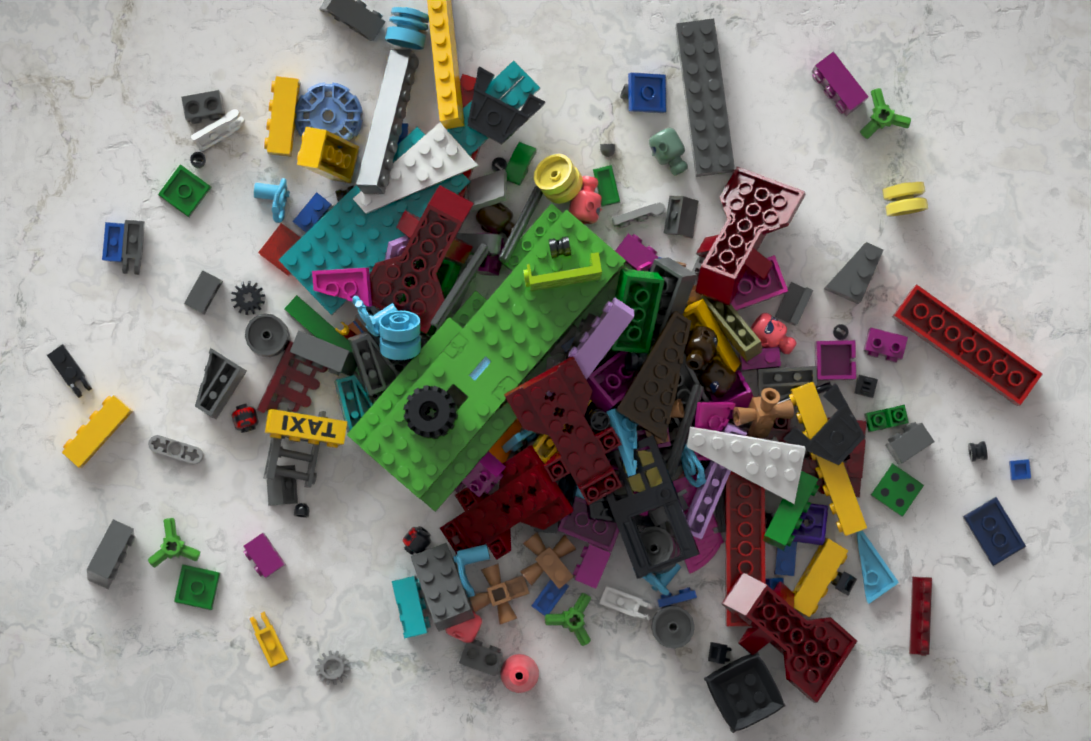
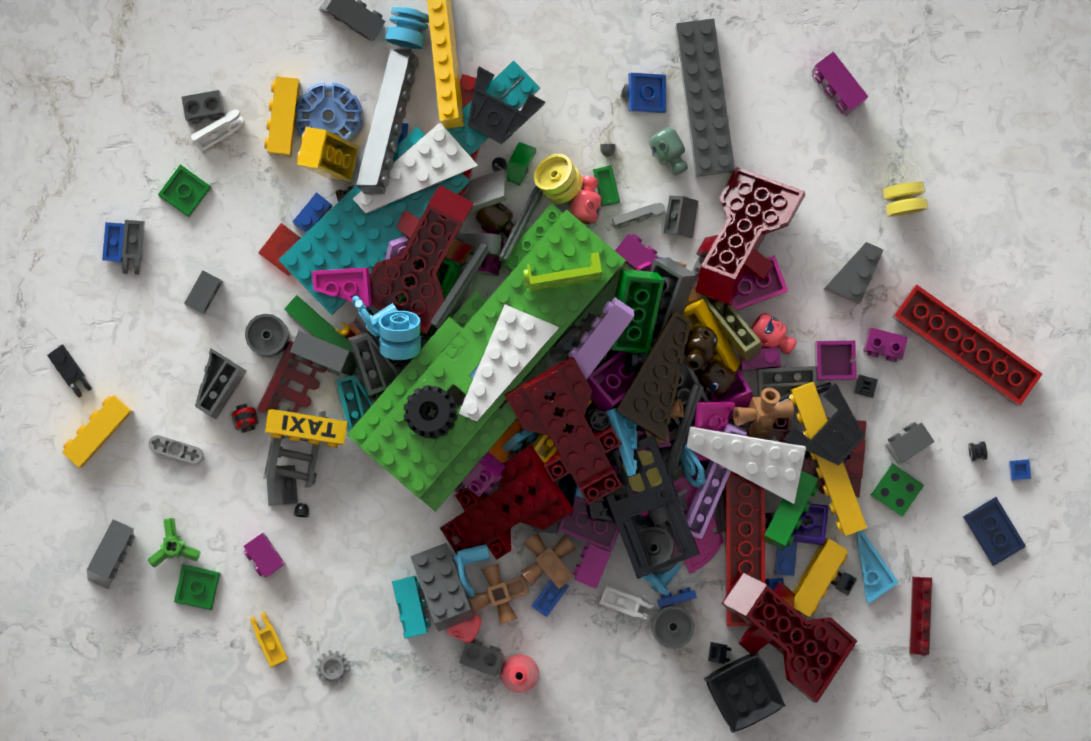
(198, 156): black hinge -> none
(255, 295): black gear -> none
(274, 192): medium azure piece -> none
(416, 540): black head -> none
(509, 350): none -> white wing
(560, 247): black wheel -> none
(577, 625): bright green bush -> none
(794, 303): dark grey panel -> none
(838, 335): black hinge -> none
(876, 122): bright green bush -> none
(886, 418): green slope -> none

